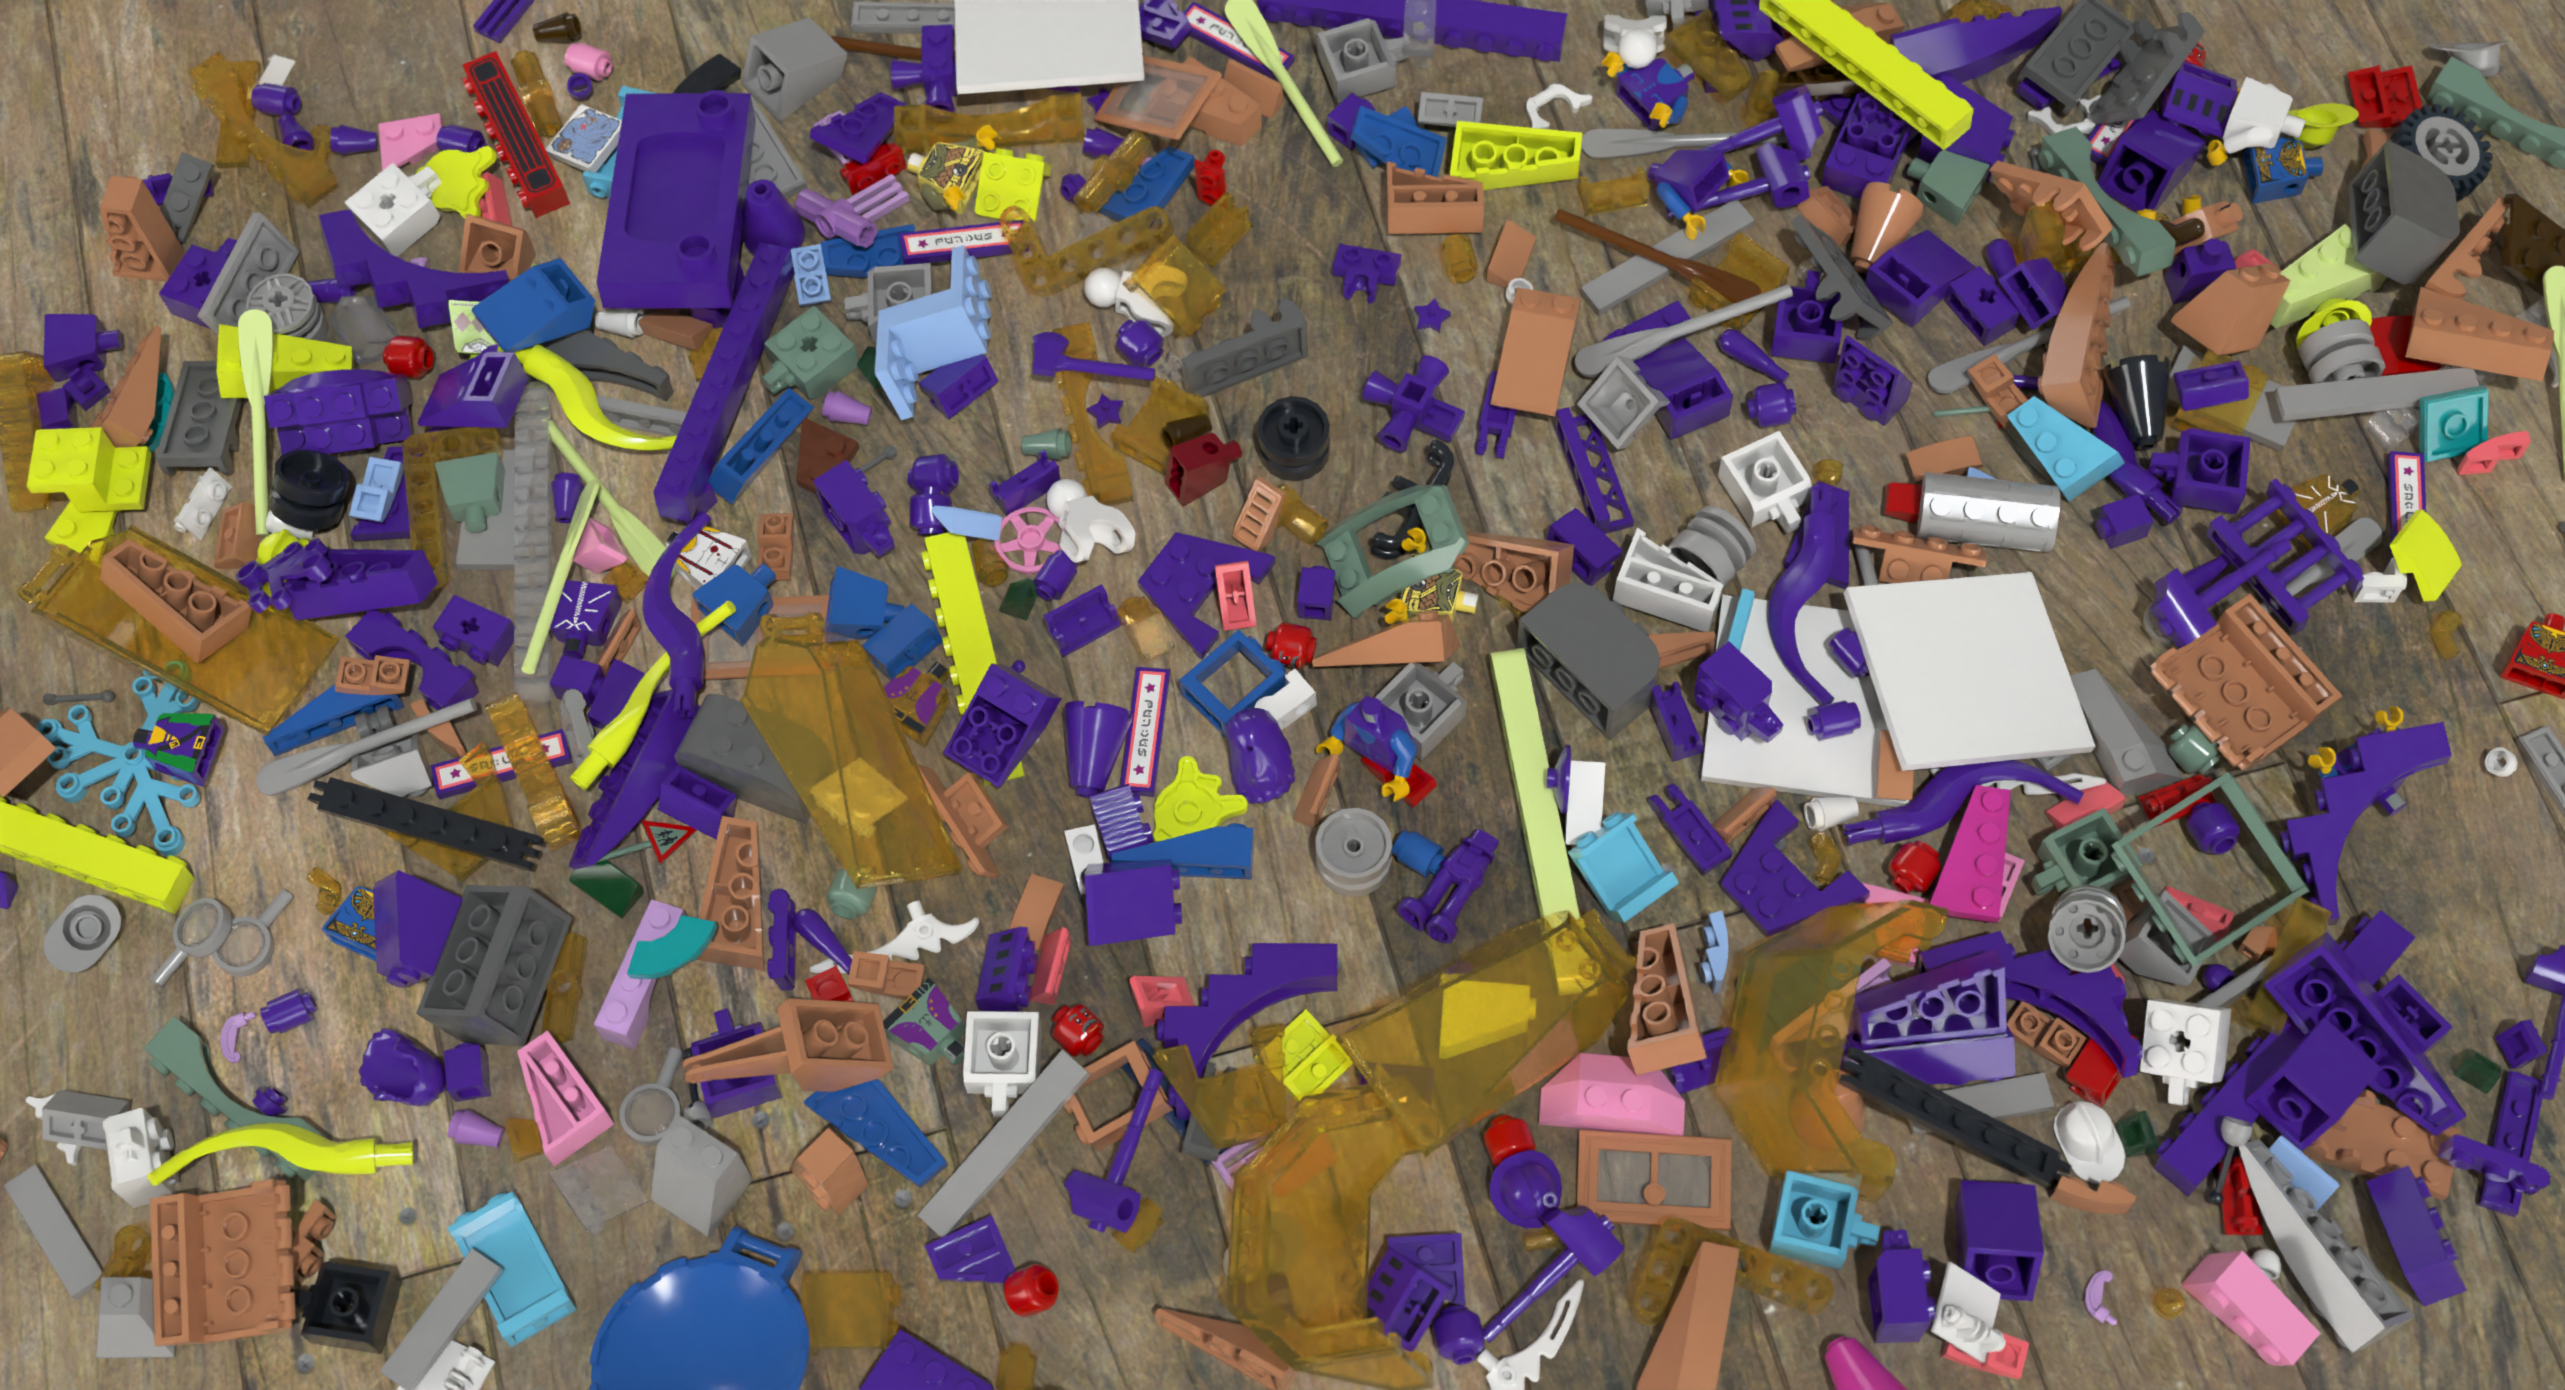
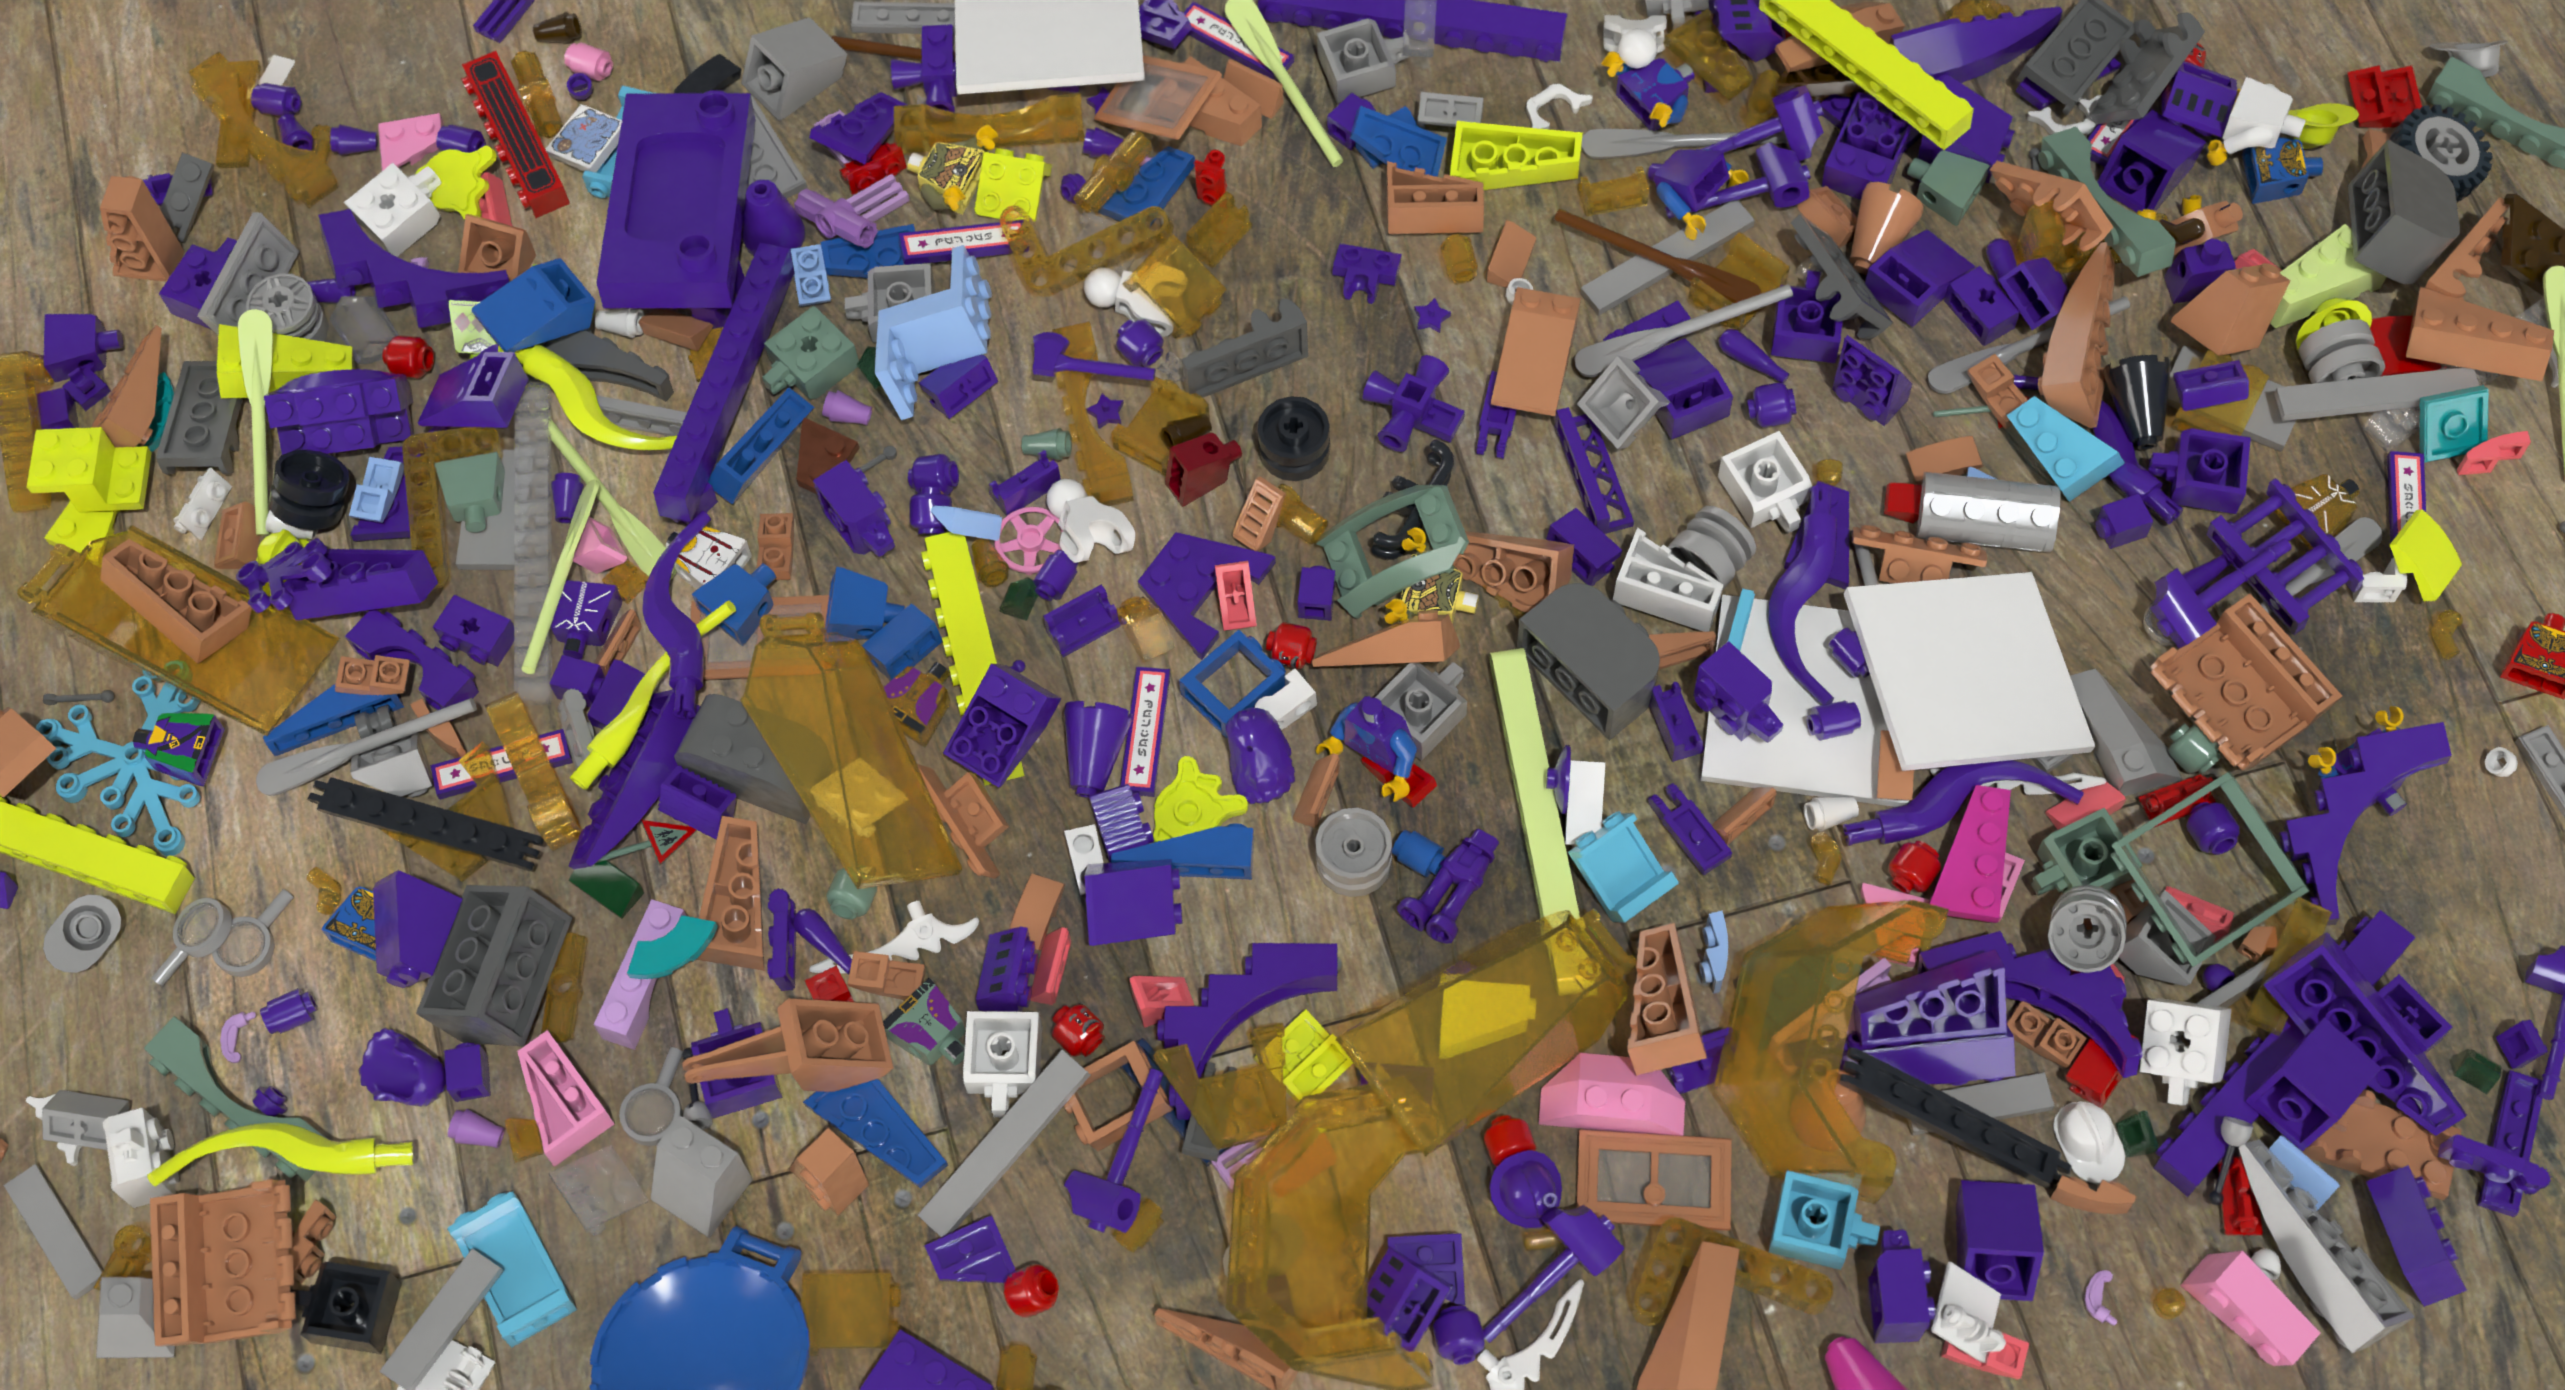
(1773, 888): dark purple wing -> none

